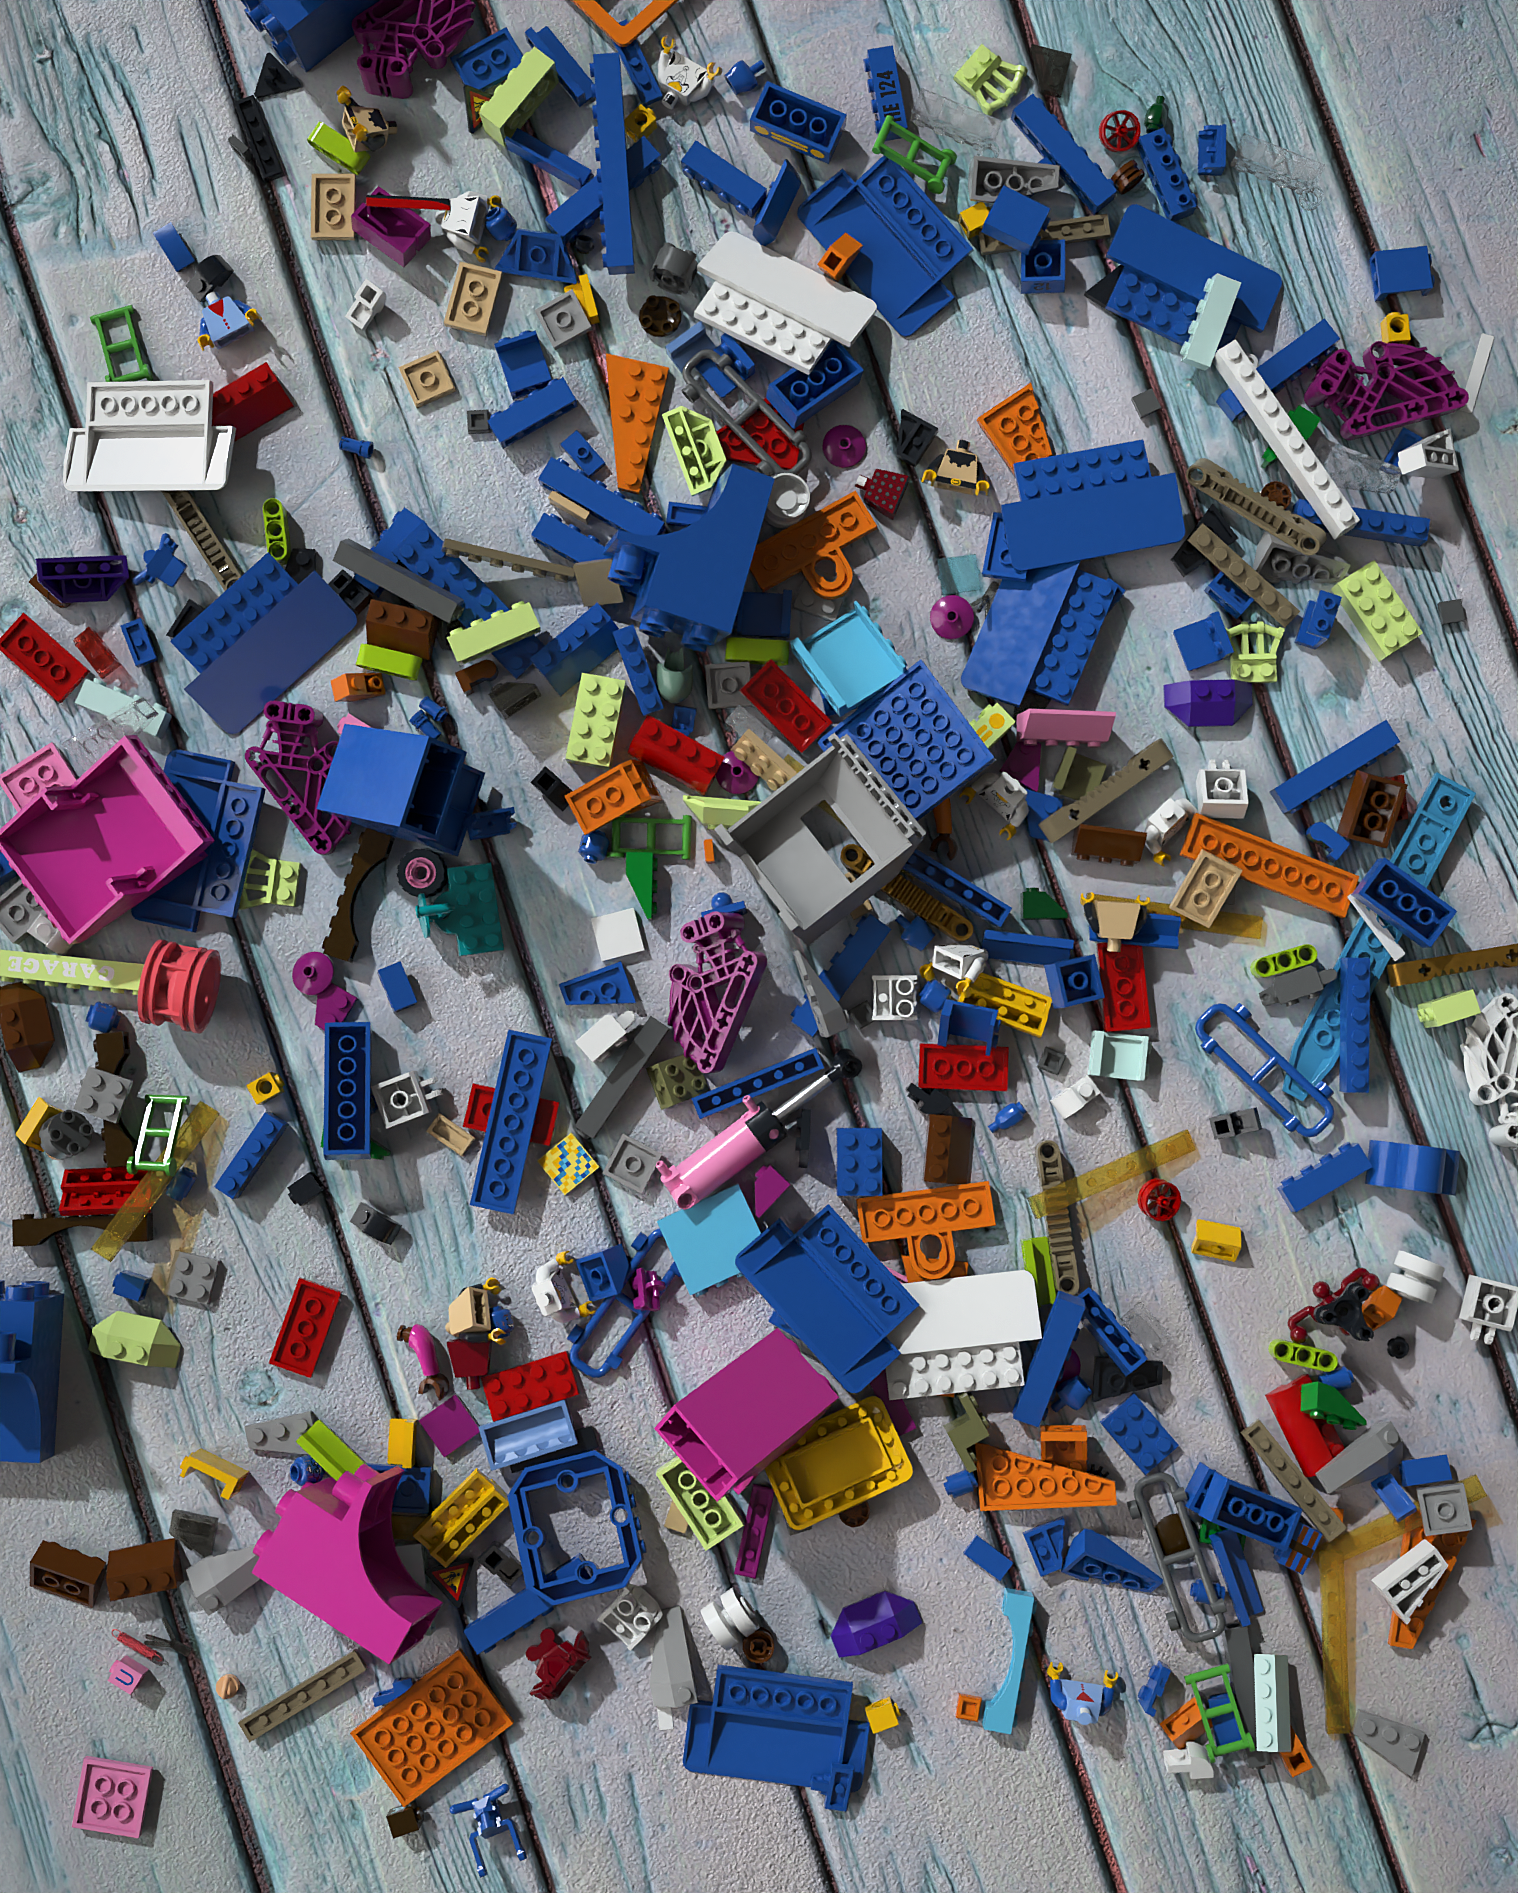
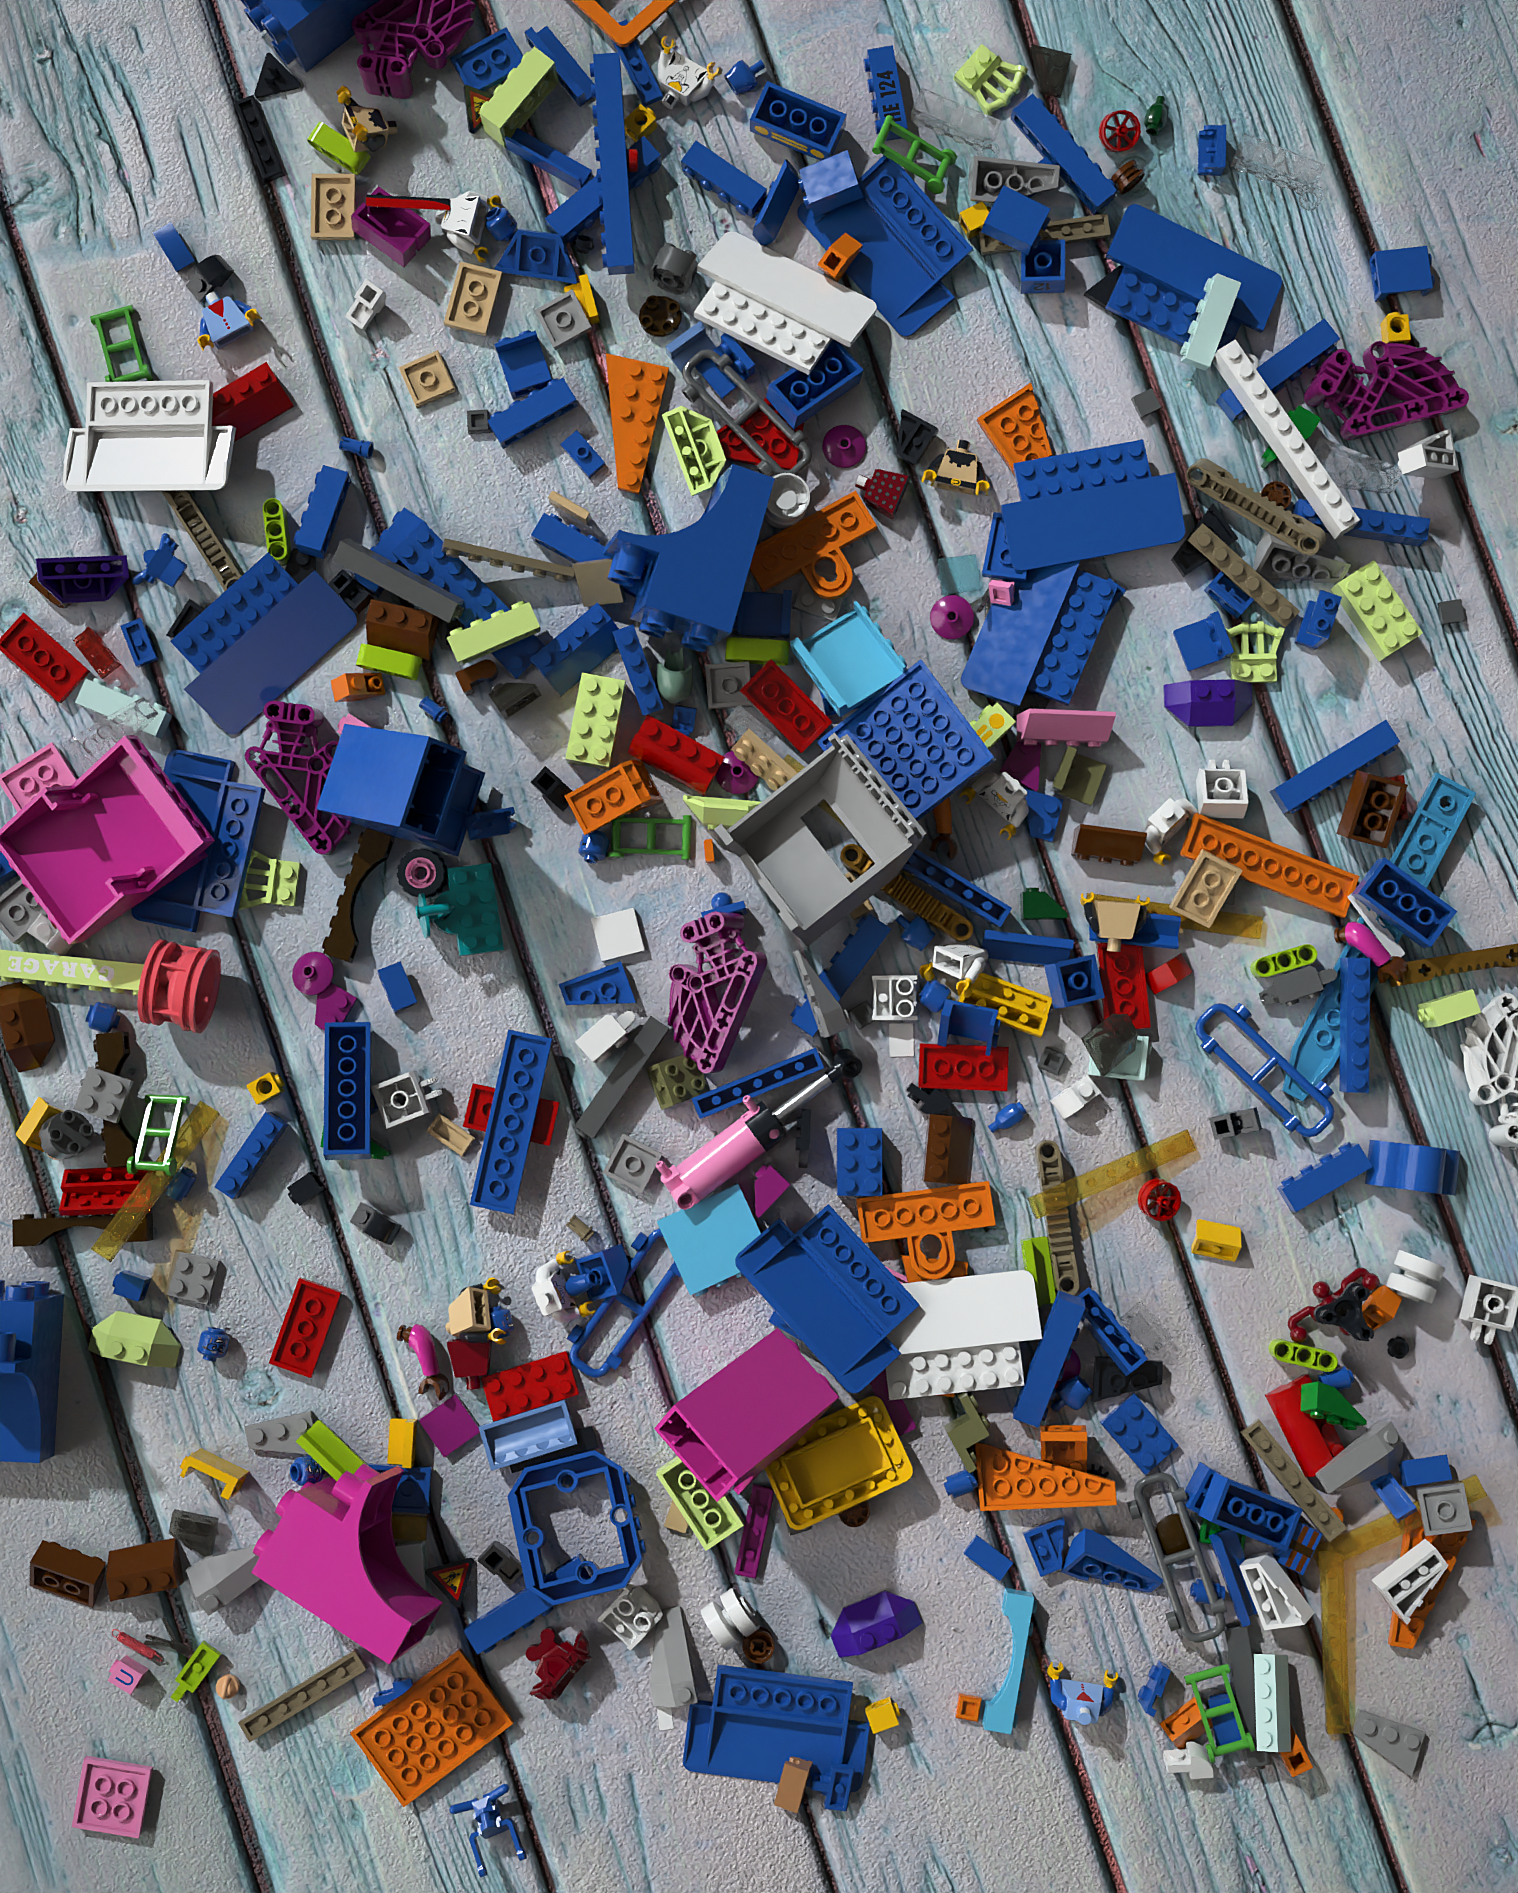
(195, 1670): none -> lime plate
(213, 1343): none -> blue head
(240, 148): dark grey tile -> none
(322, 512): none -> blue brick
(405, 1819): dark brown brick -> none
(421, 722): blue pin -> none
(461, 1517): yellow brick -> none
(568, 1163): tile -> none
(580, 1228): none -> dark tan pin
(580, 1284): none -> blue cone
(598, 500): blue brick -> none
(632, 160): none -> red tile
(640, 873): green slope -> none
(648, 1288): magenta hips -> none
(683, 514): blue tile -> none
(793, 1784): none -> medium nougat hinge
(830, 183): none -> brick
(901, 1039): none -> white sticker
(1001, 592): none -> bright pink tile
(1111, 1042): none -> clear smoke slope
(1152, 758): dark tan gear -> none
(1166, 175): blue brick -> none
(1167, 974): none -> red slope
(1274, 1593): none -> white wedge
(1327, 839): blue leg -> none
(1364, 940): none -> piece
(1404, 440): blue tile -> none
(1477, 370): white sticker -> none

